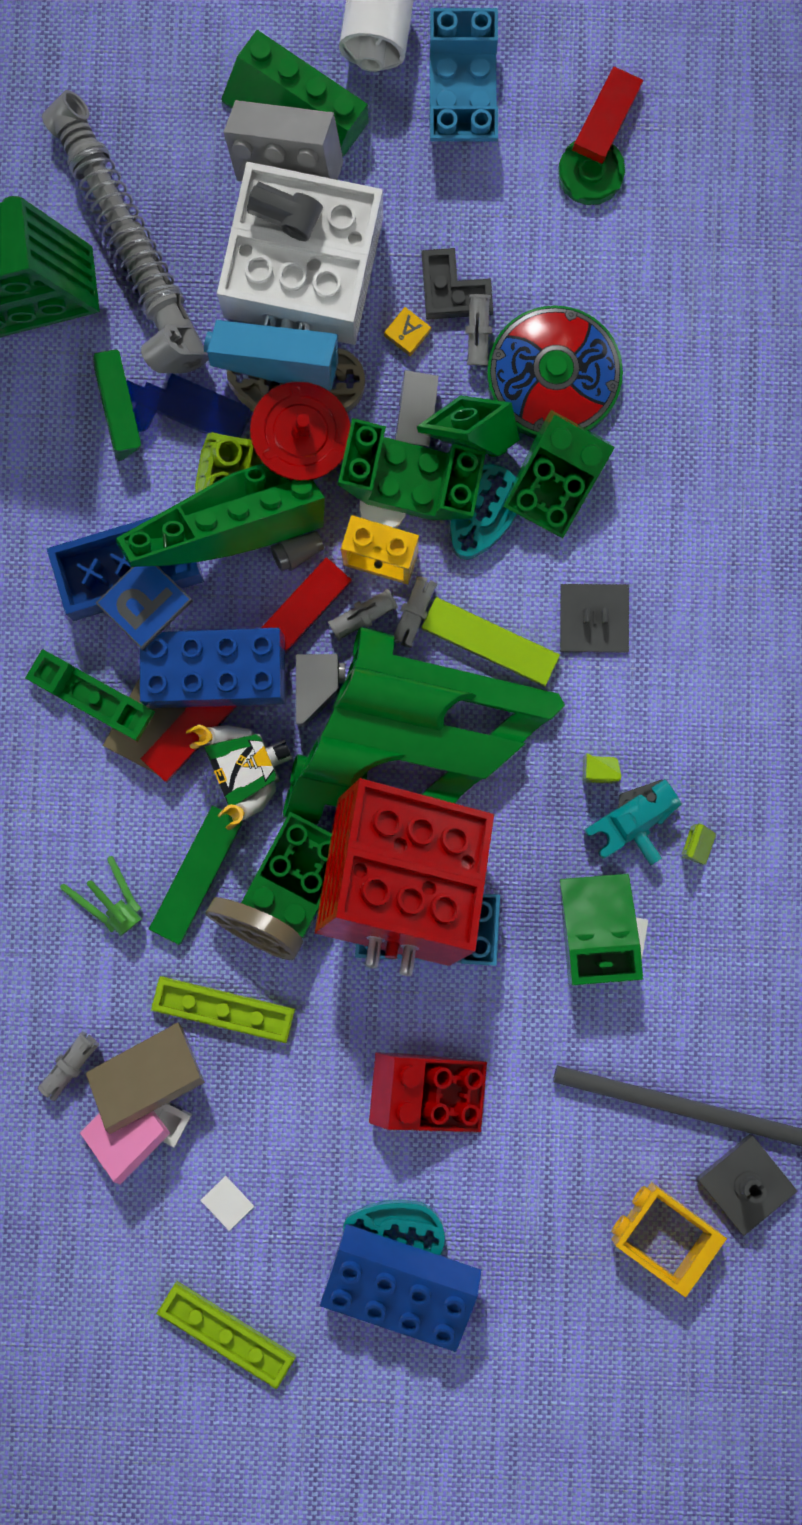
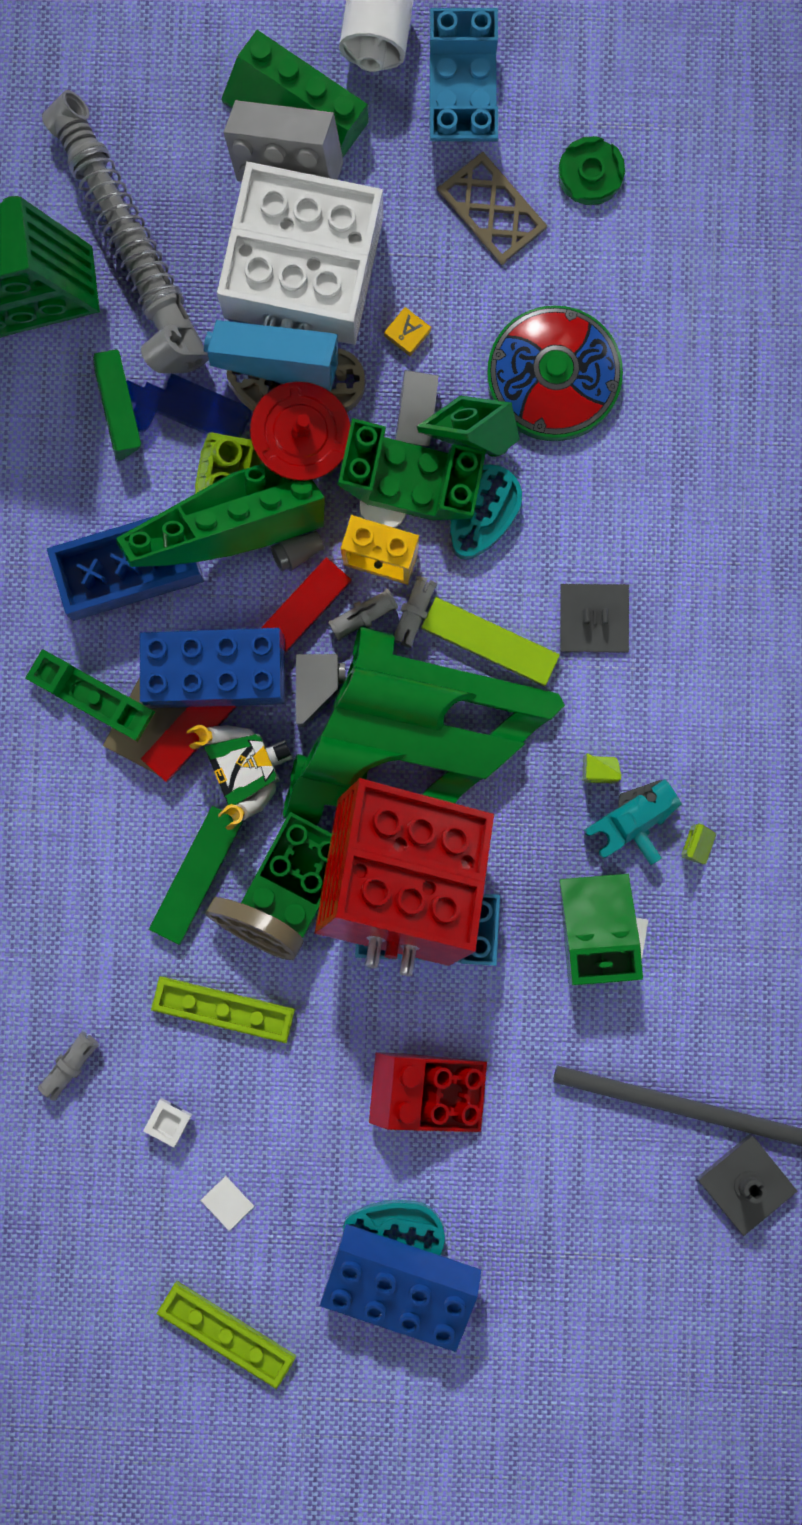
(121, 915): bright green plant -> none
(127, 1147): bright pink tile -> none
(144, 603): blue piece -> none
(144, 1078): dark tan tile -> none
(293, 214): dark grey piece -> none
(442, 292): dark grey tile -> none
(479, 325): light grey pin -> none
(498, 181): none -> dark tan window
(558, 474): green slope -> none
(607, 115): red tile -> none
(697, 1258): yellow window -> none

